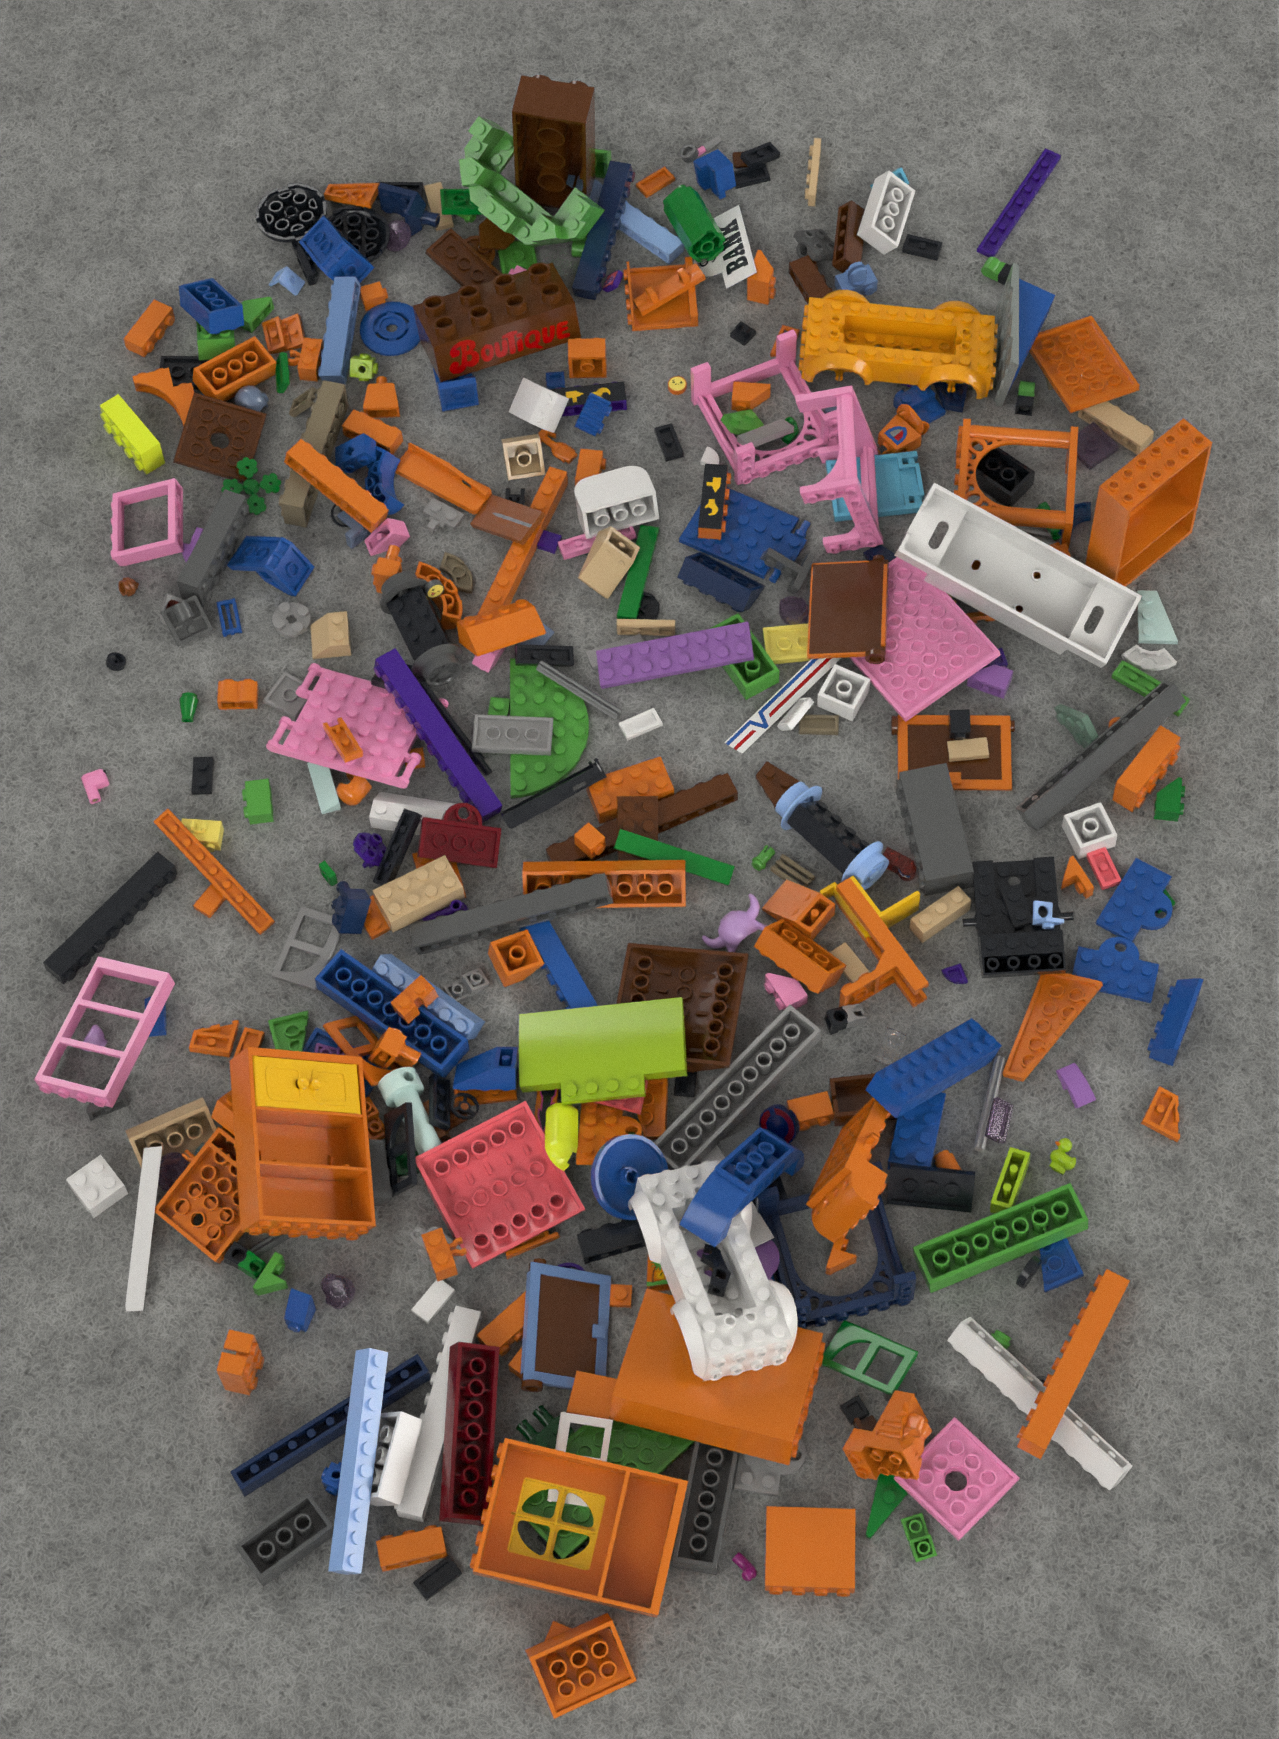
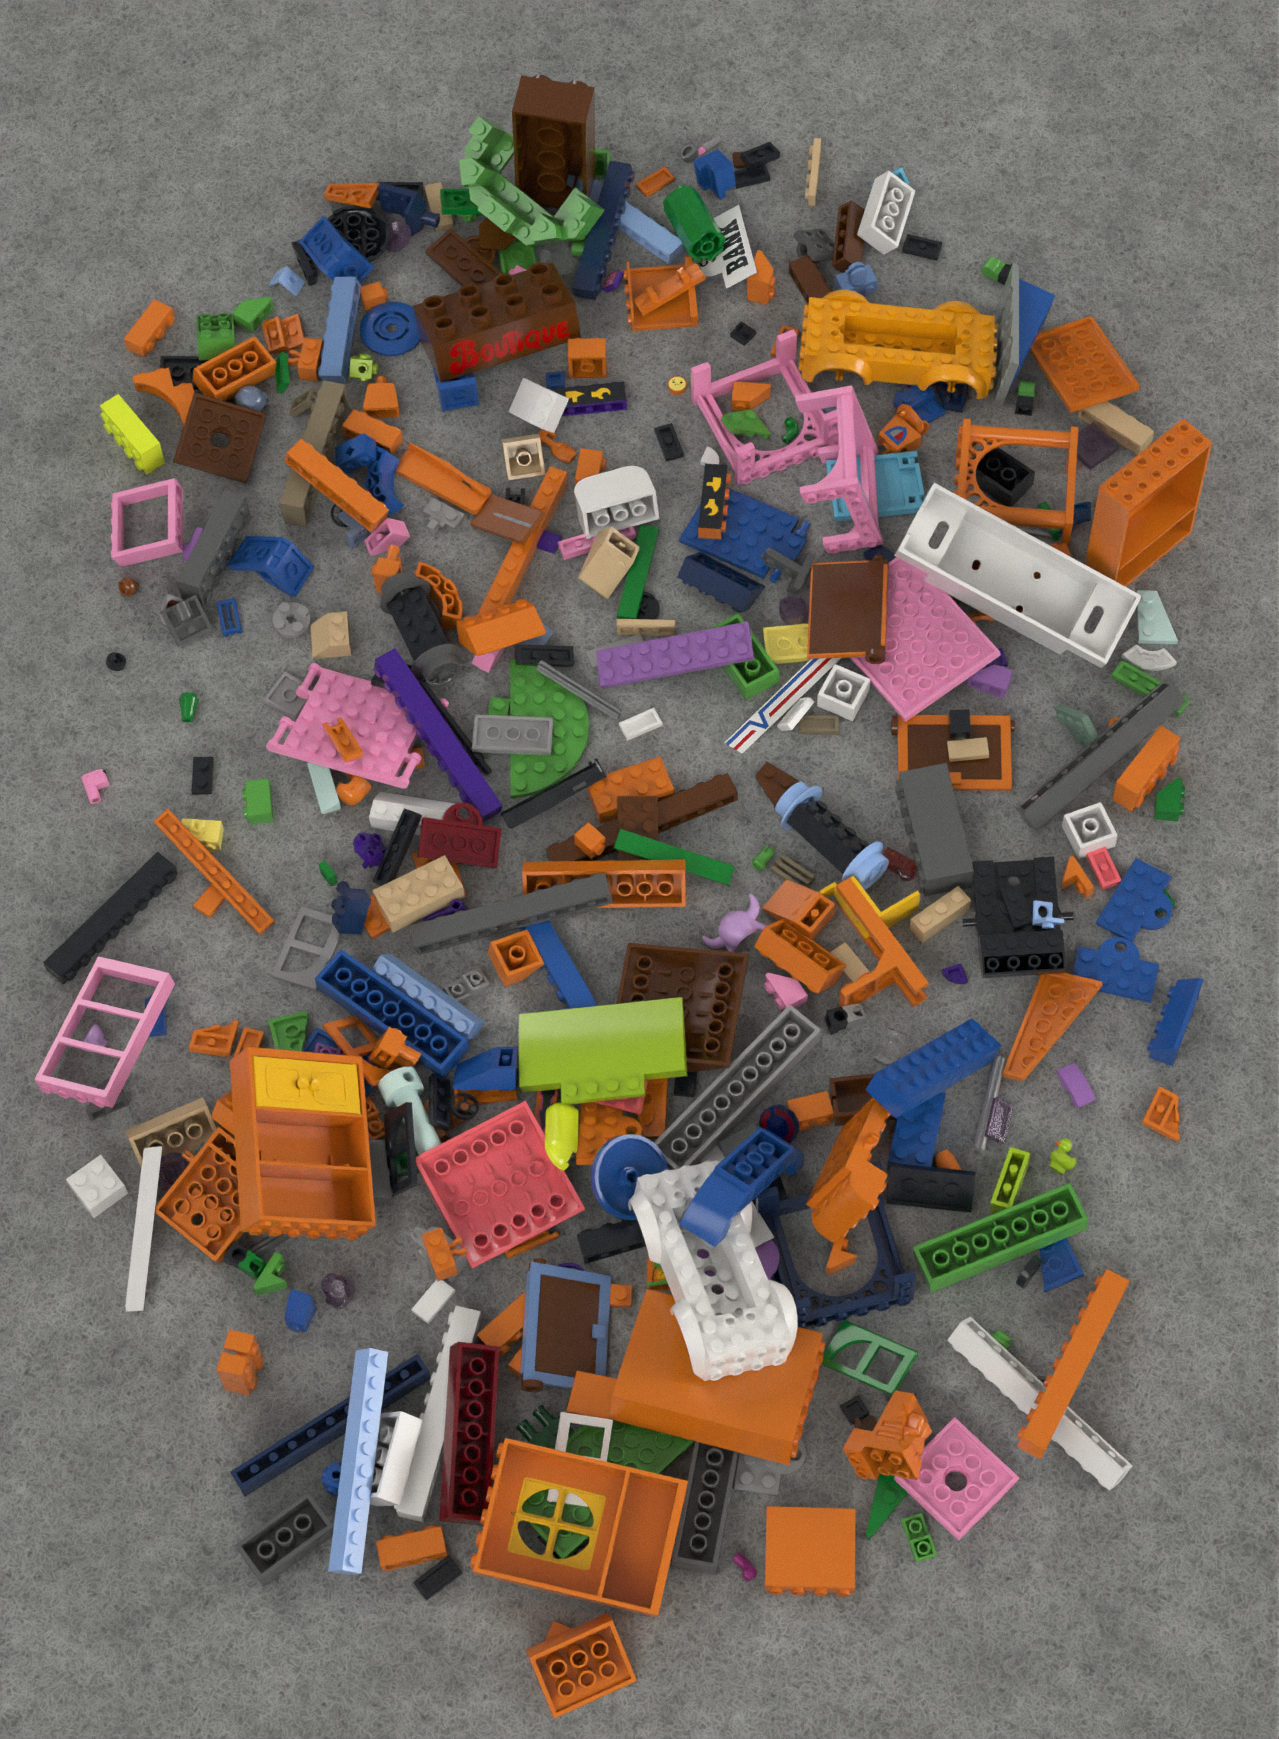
(211, 306): blue brick -> none
(237, 694): orange brick -> none
(252, 486): green plant -> none
(290, 212): black brick -> none
(418, 993): orange brick -> none
(433, 588): tile -> none
(458, 572): dark tan tile -> none
(593, 414): blue brick -> none
(715, 1260): black piece -> none
(766, 433): light grey tile -> none
(1018, 203): dark purple tile -> none

